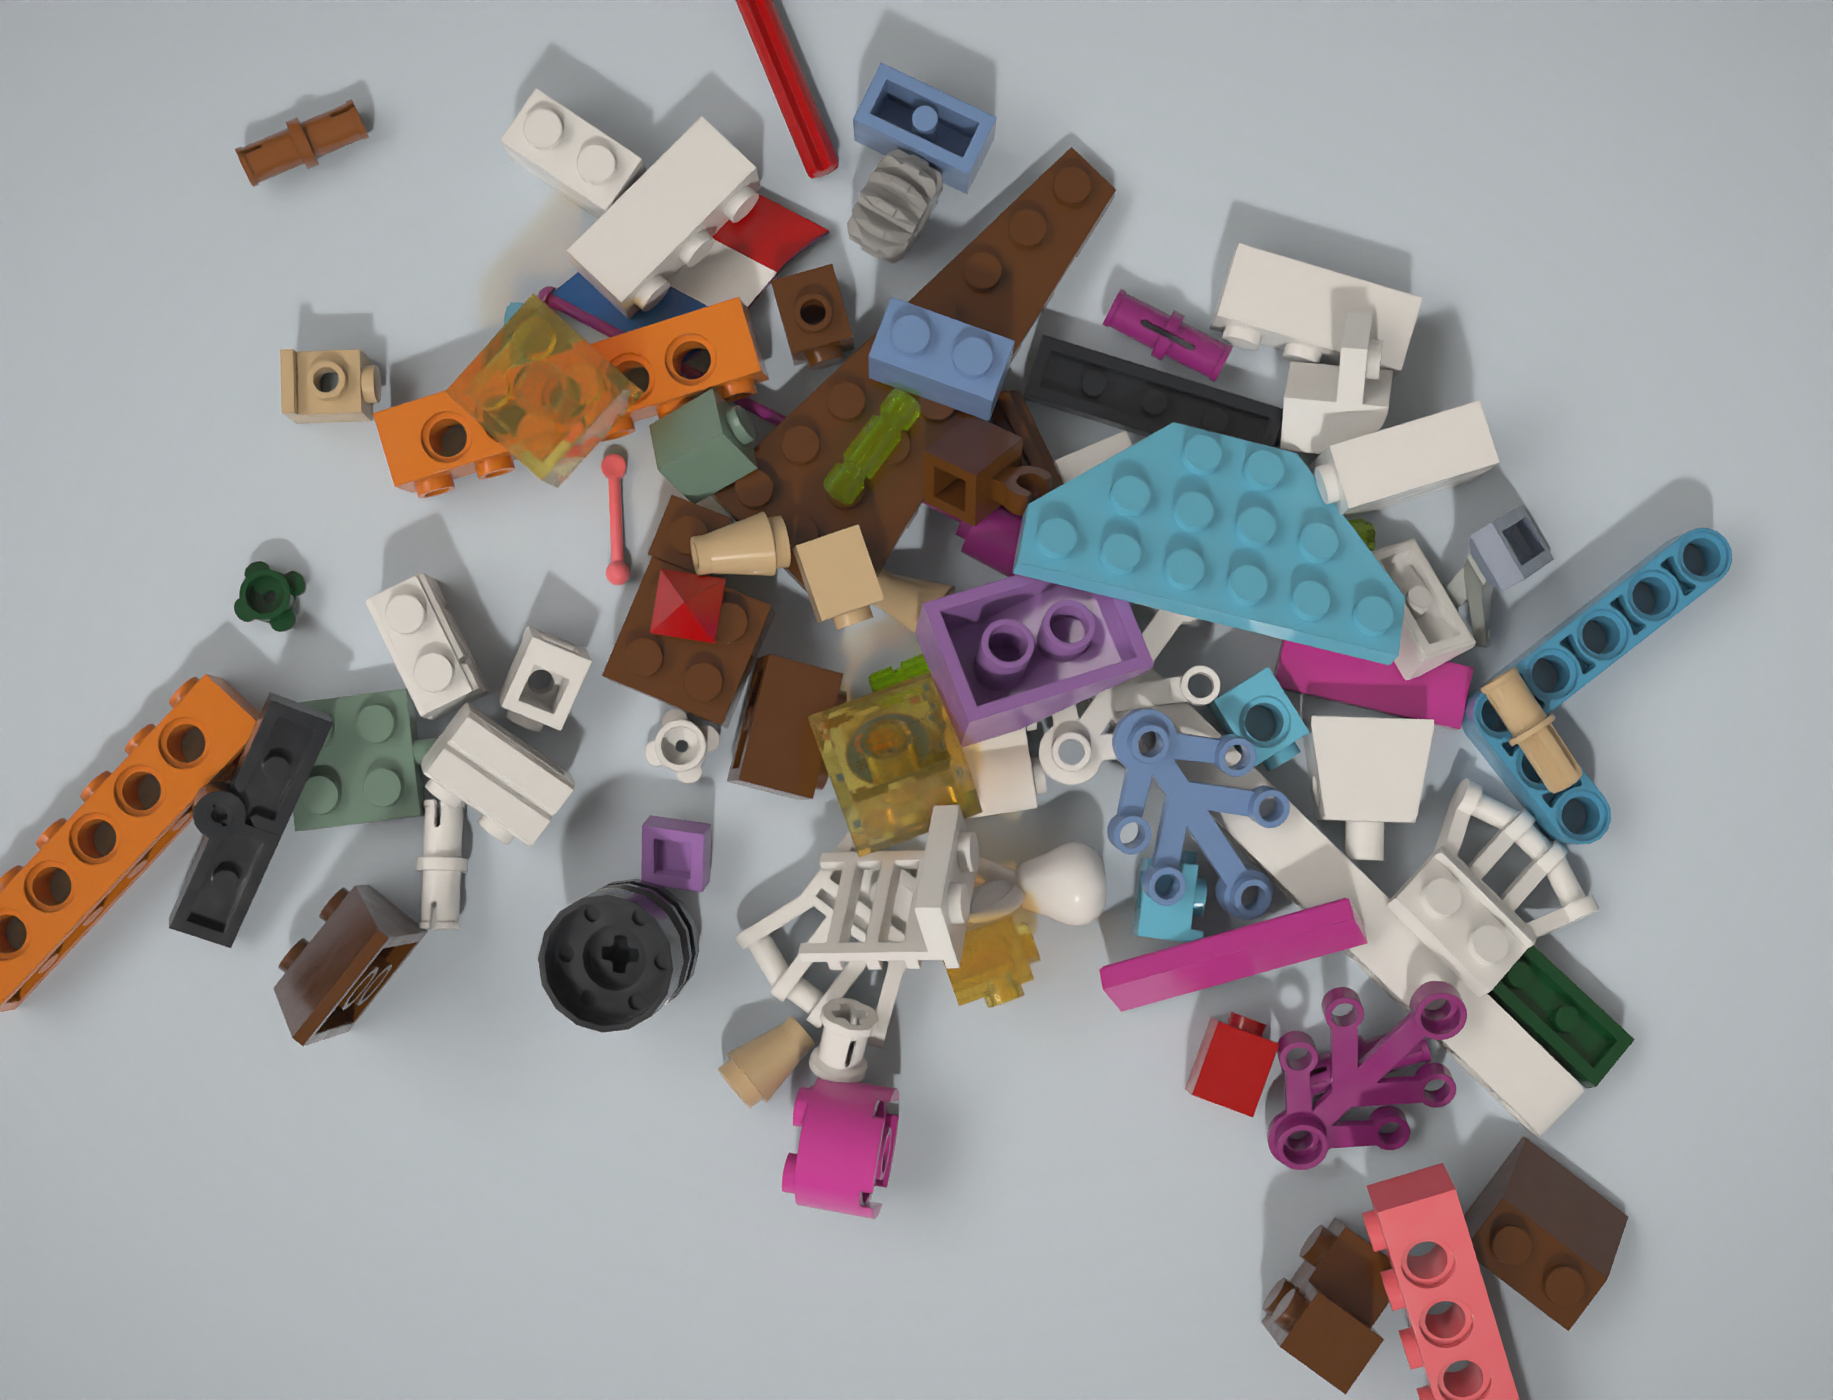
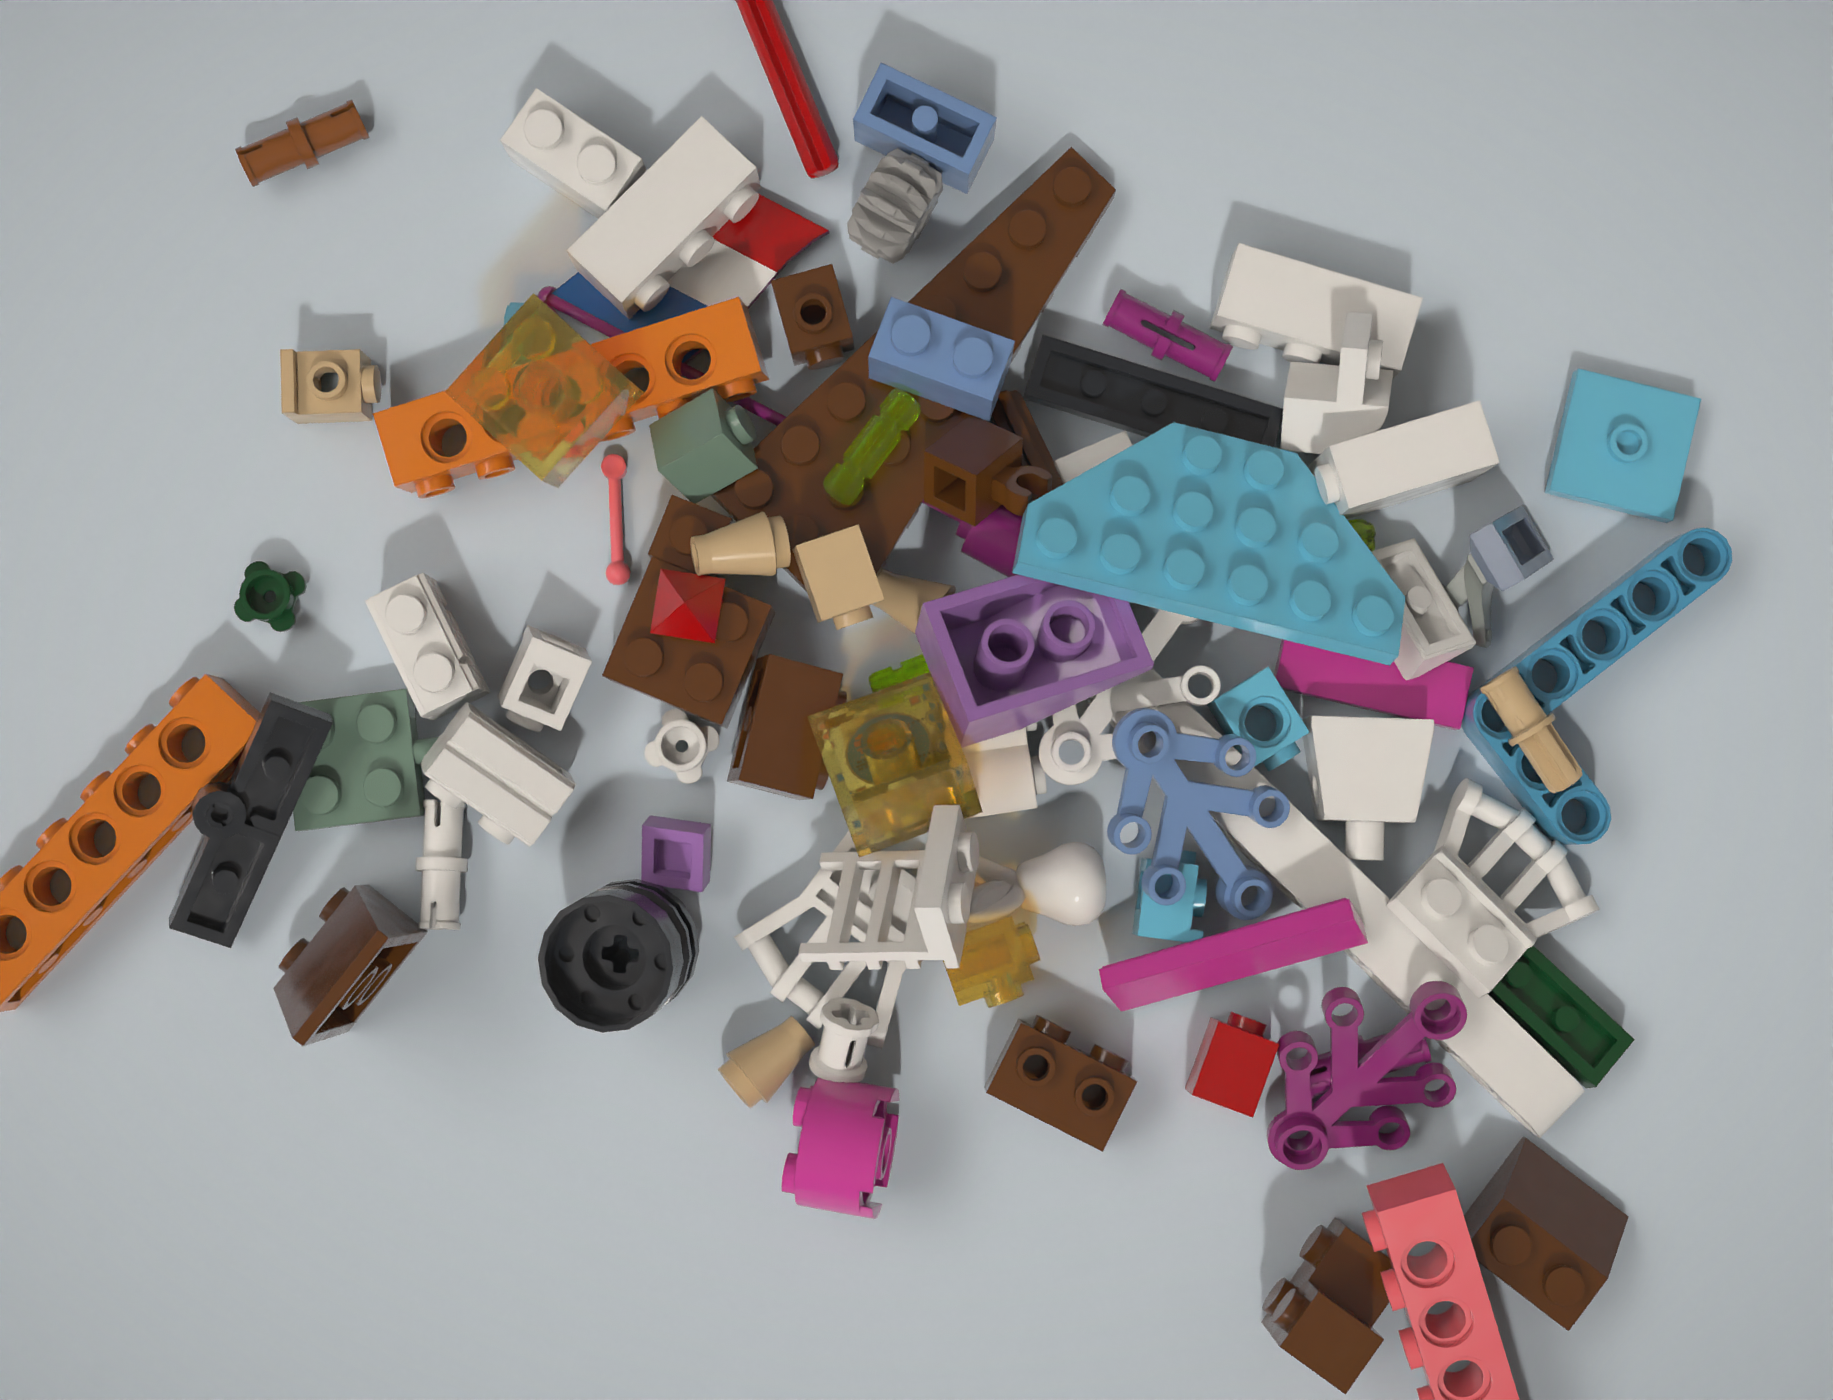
(1060, 1082): none -> reddish brown brick
(1622, 445): none -> medium azure plate

